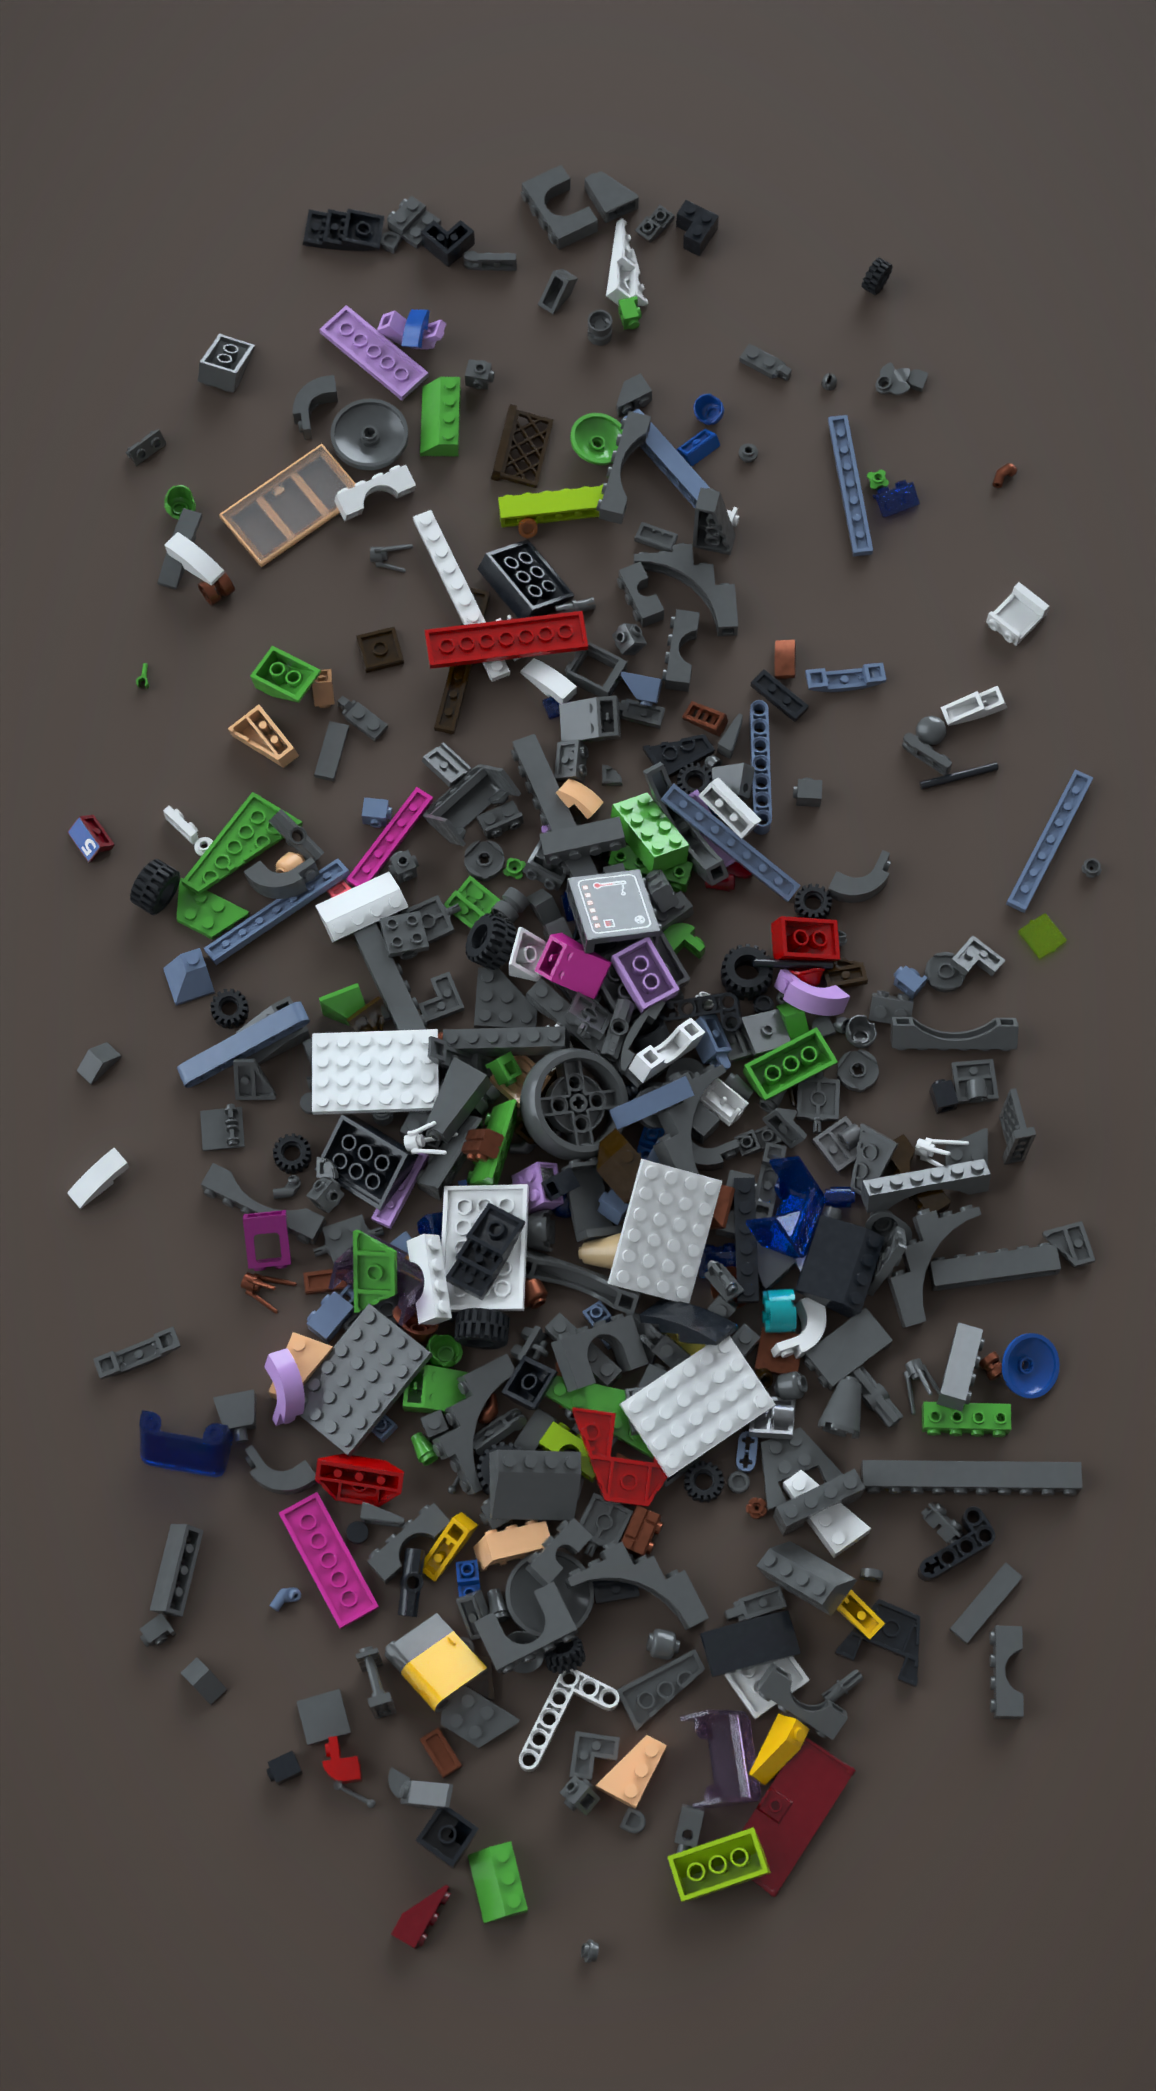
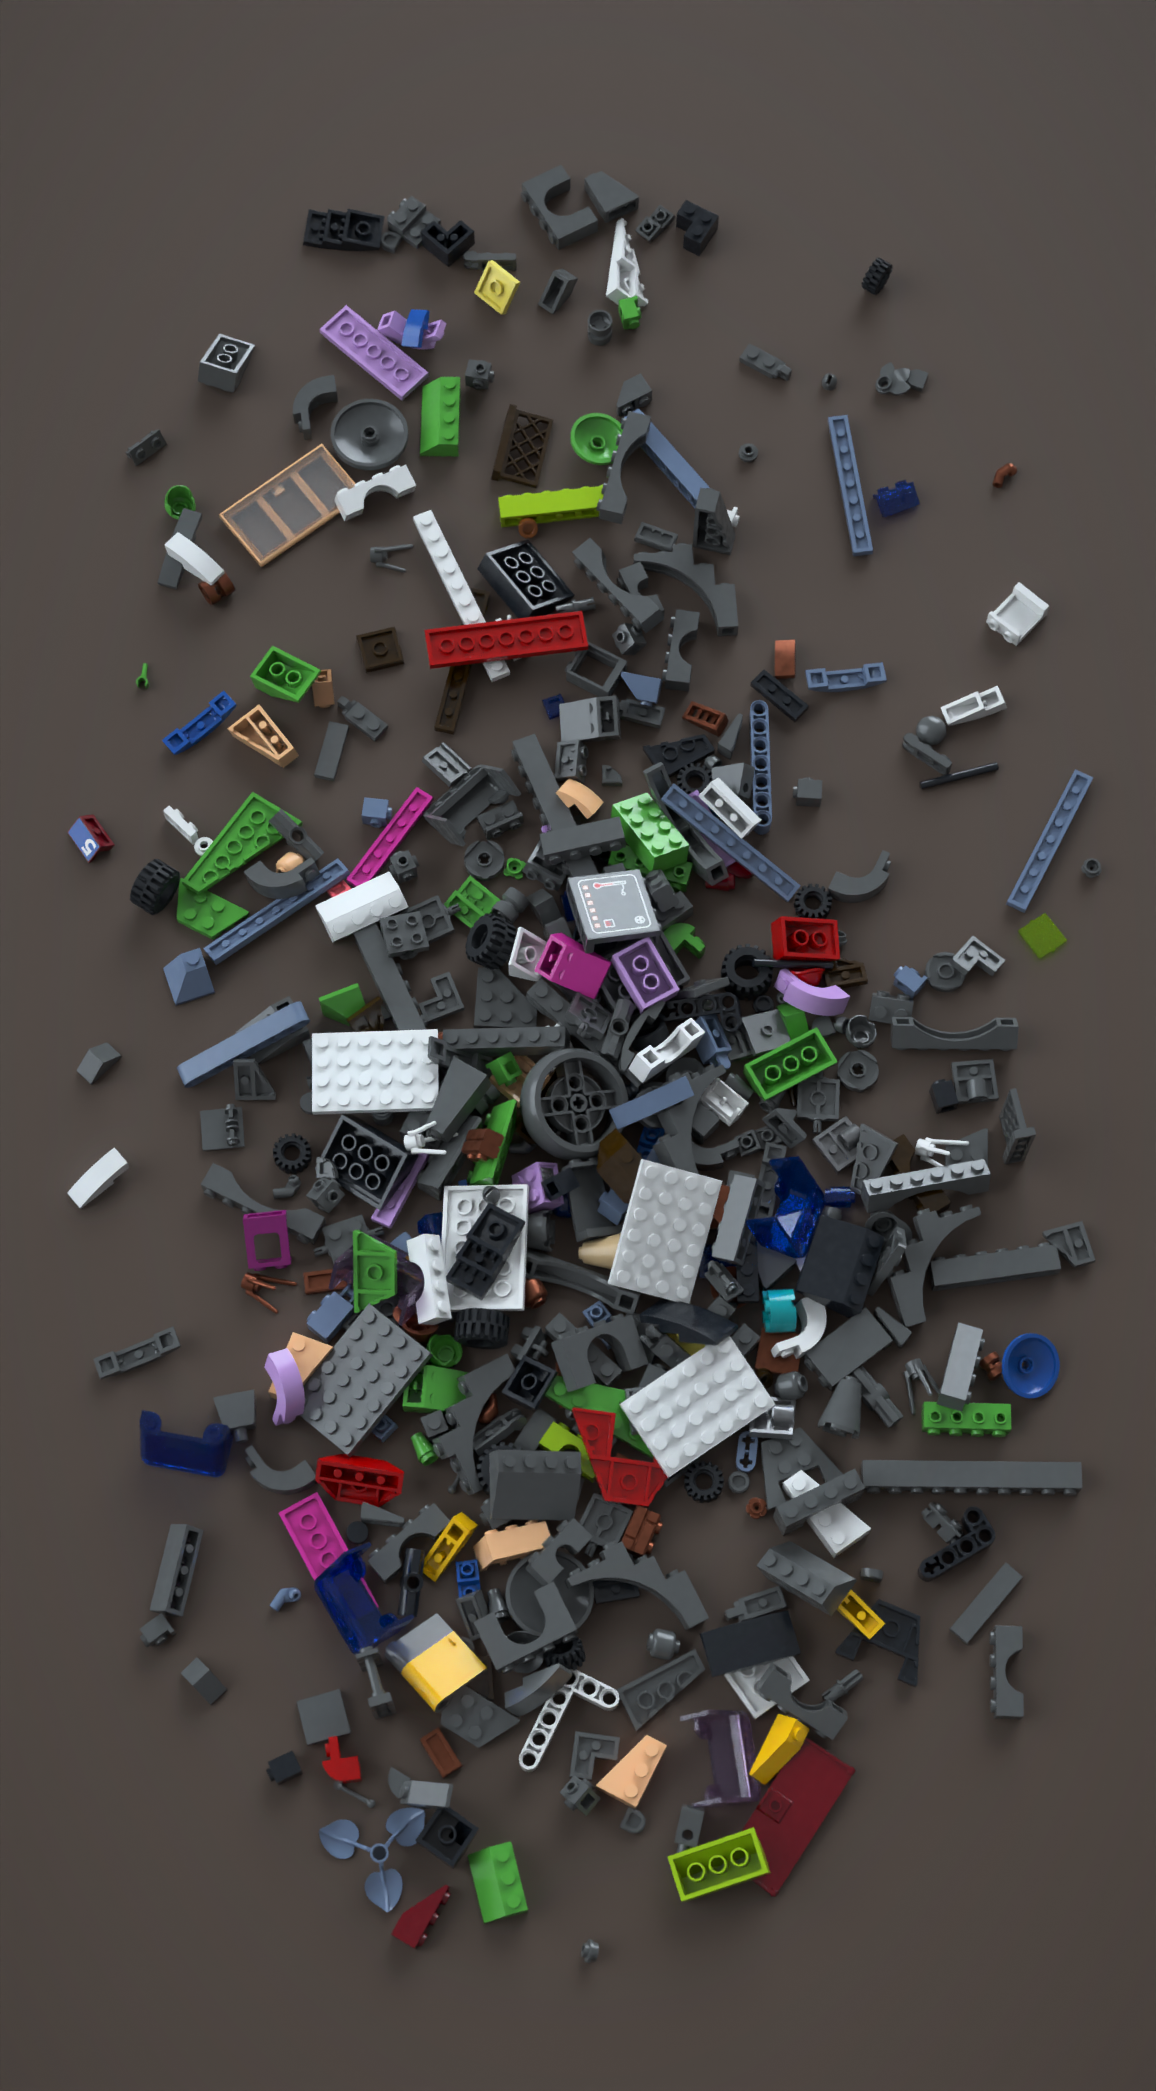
(200, 726): none -> blue slope
(229, 1020): black tyre -> none
(351, 1604): none -> clear blue windscreen
(384, 1886): none -> sand blue plant
(493, 1197): none -> dark grey hinge
(497, 287): none -> light yellow tile
(536, 1689): none -> dark grey slope
(549, 681): white slope -> none
(640, 609): none -> dark grey arch
(699, 447): blue slope -> none
(702, 987): none -> dark grey plate
(708, 409): blue hair -> none
(740, 1206): none -> brick
(877, 484): bright green plate -> none
(895, 1329): none -> dark grey slope

